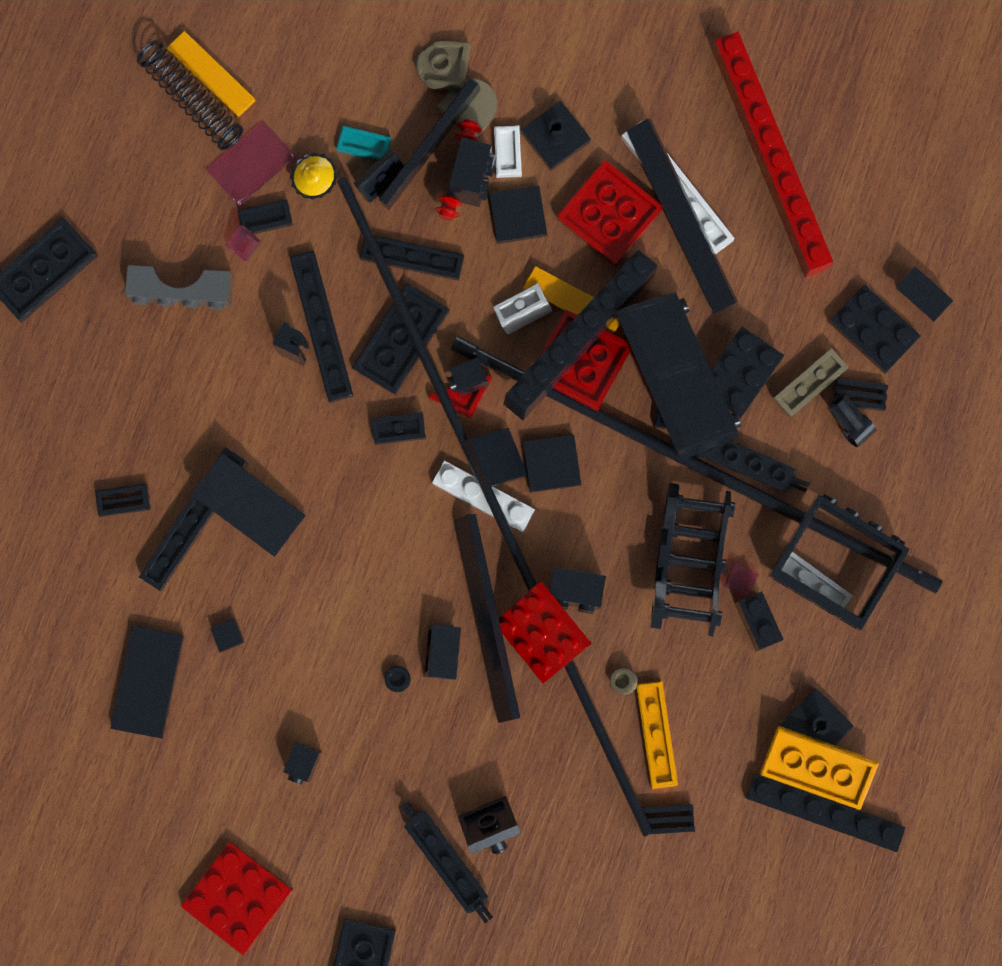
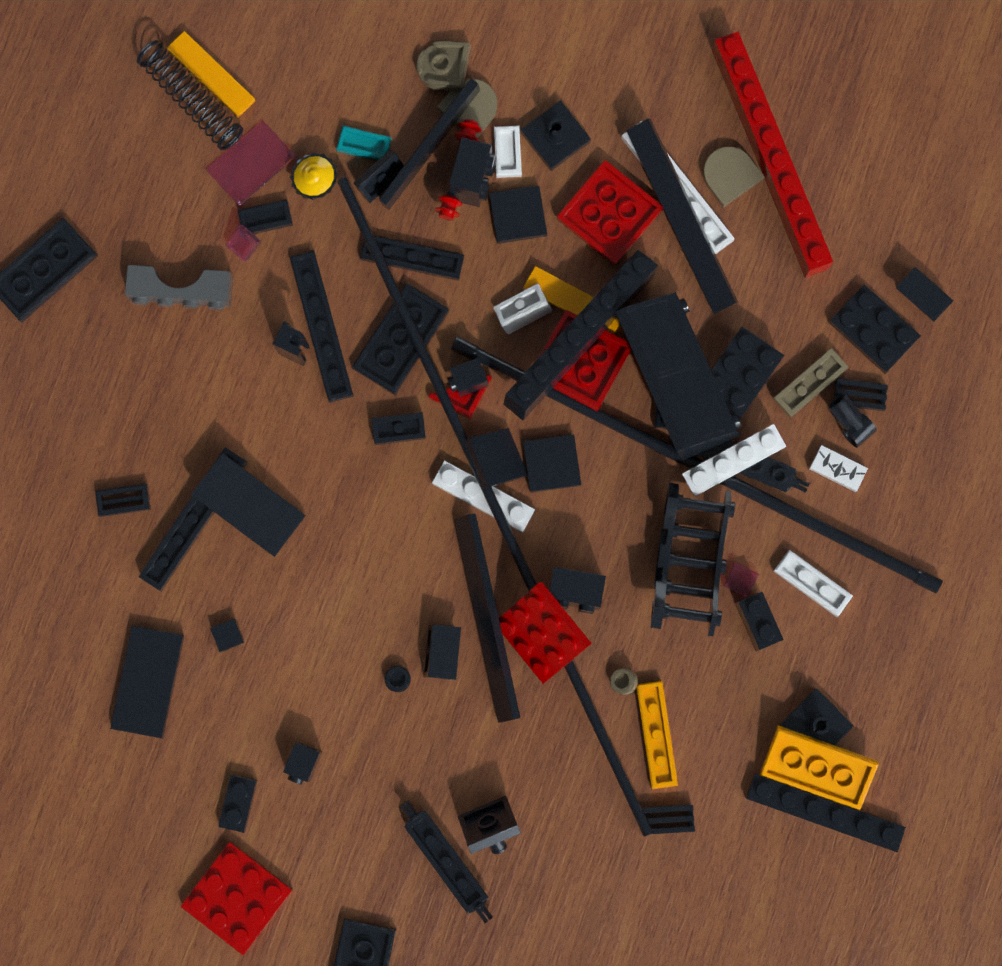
(237, 803): none -> black plate
(730, 174): none -> dark tan tile
(734, 460): none -> white plate
(838, 468): none -> white tile
(872, 531): black window -> none

